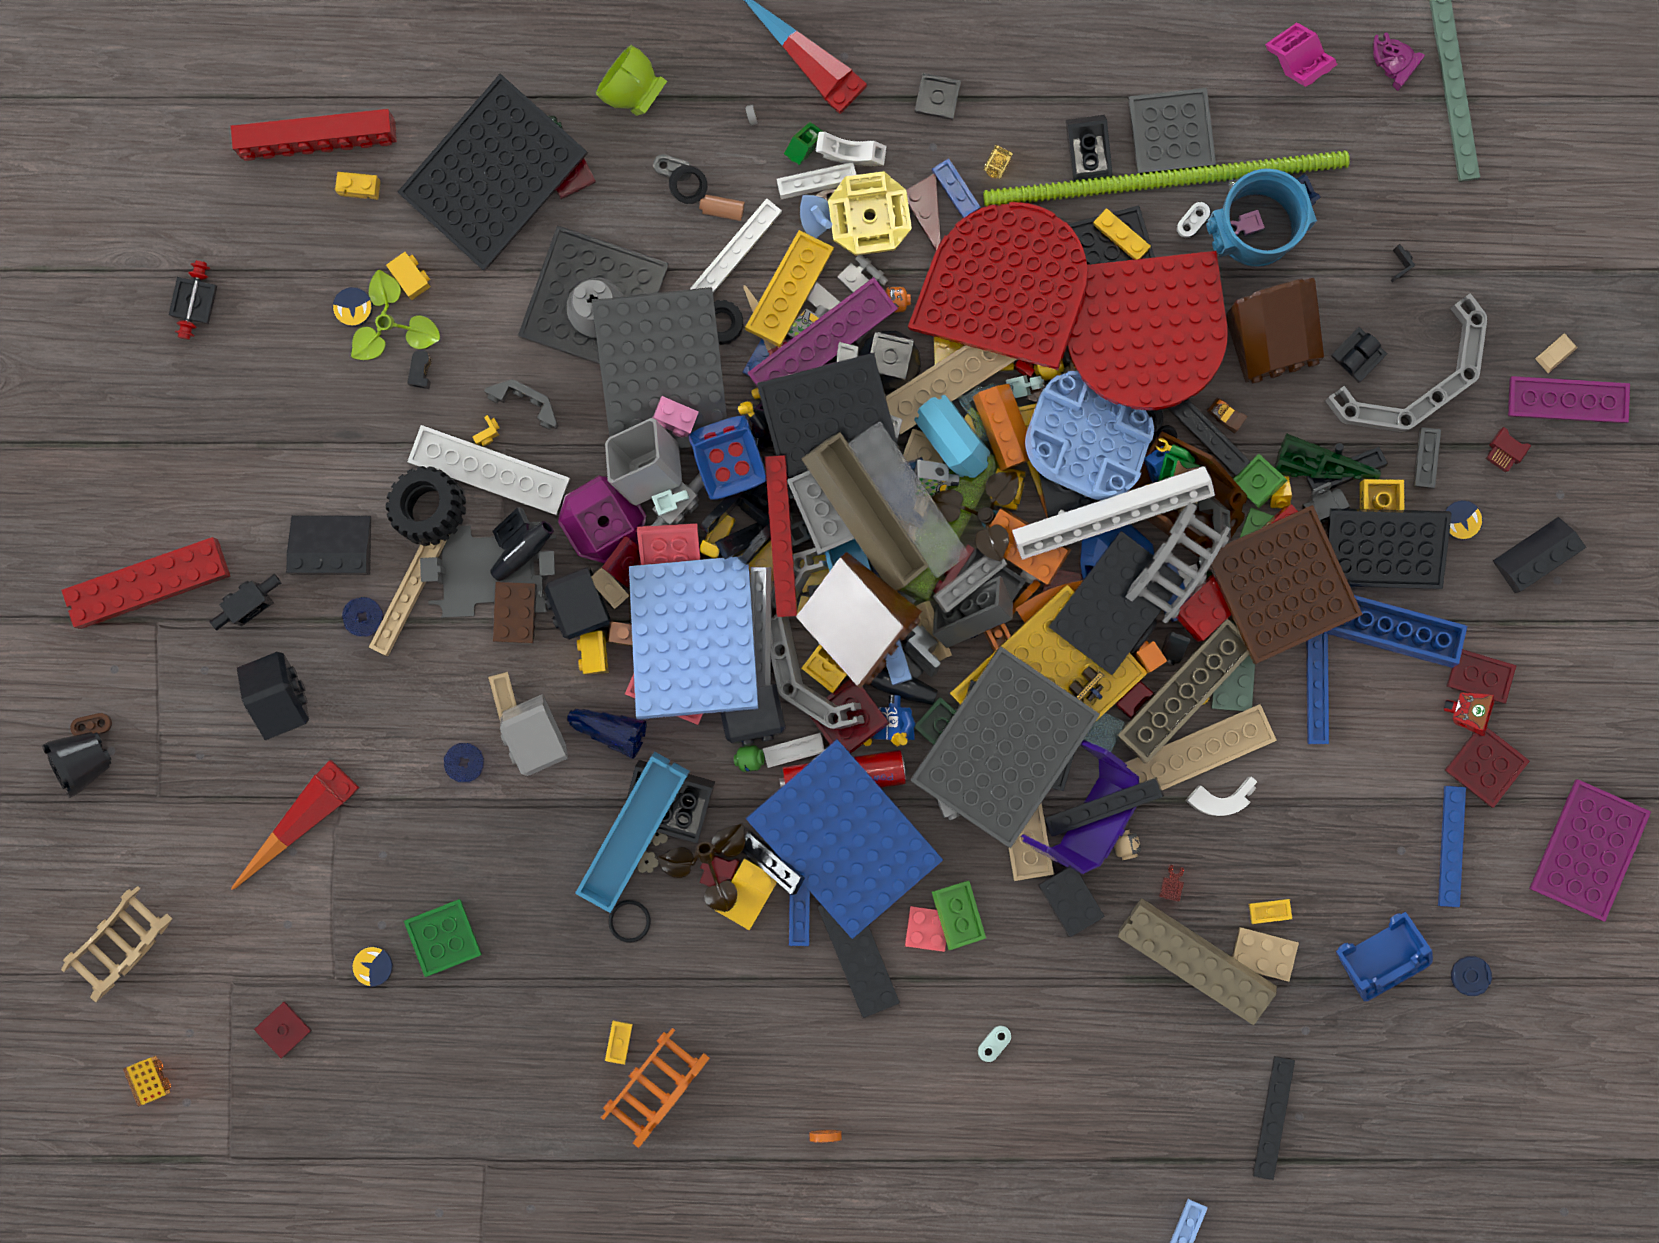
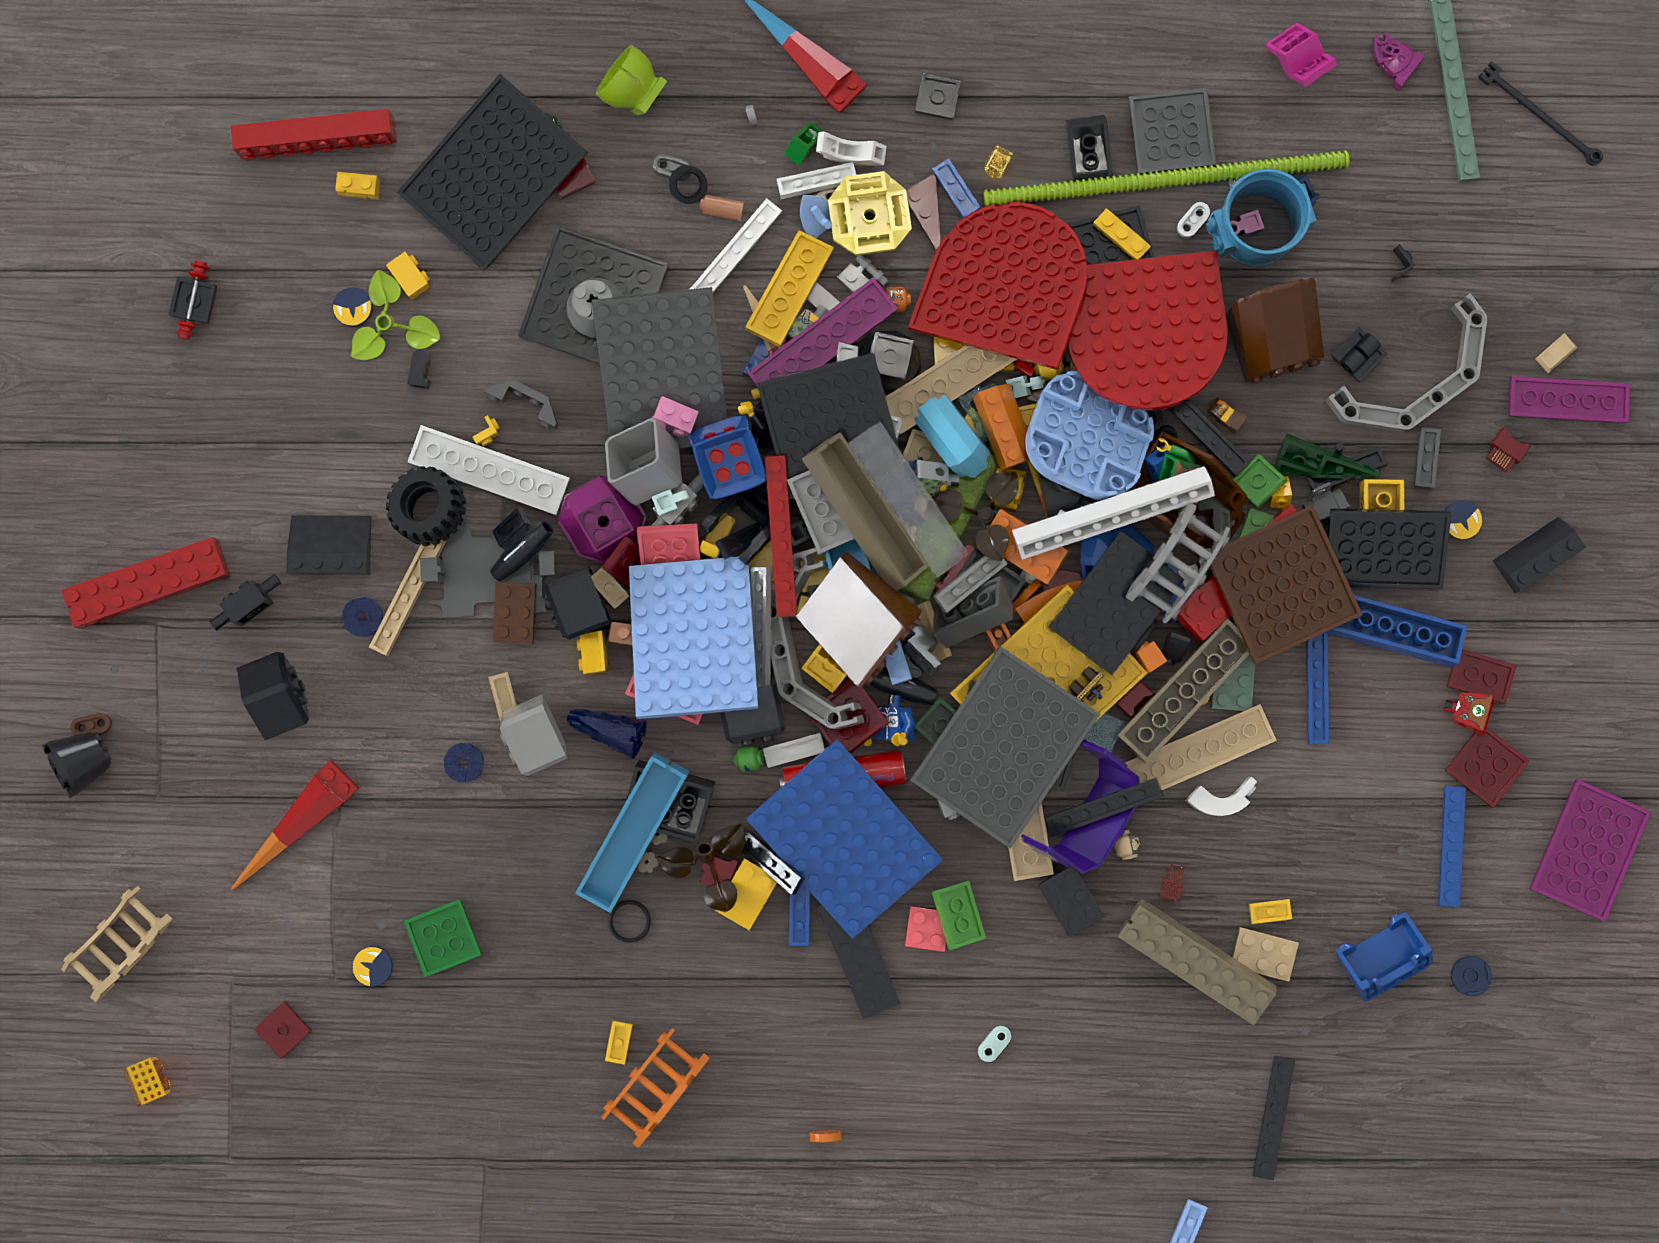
(733, 311): black tyre -> none
(1493, 76): none -> black hinge

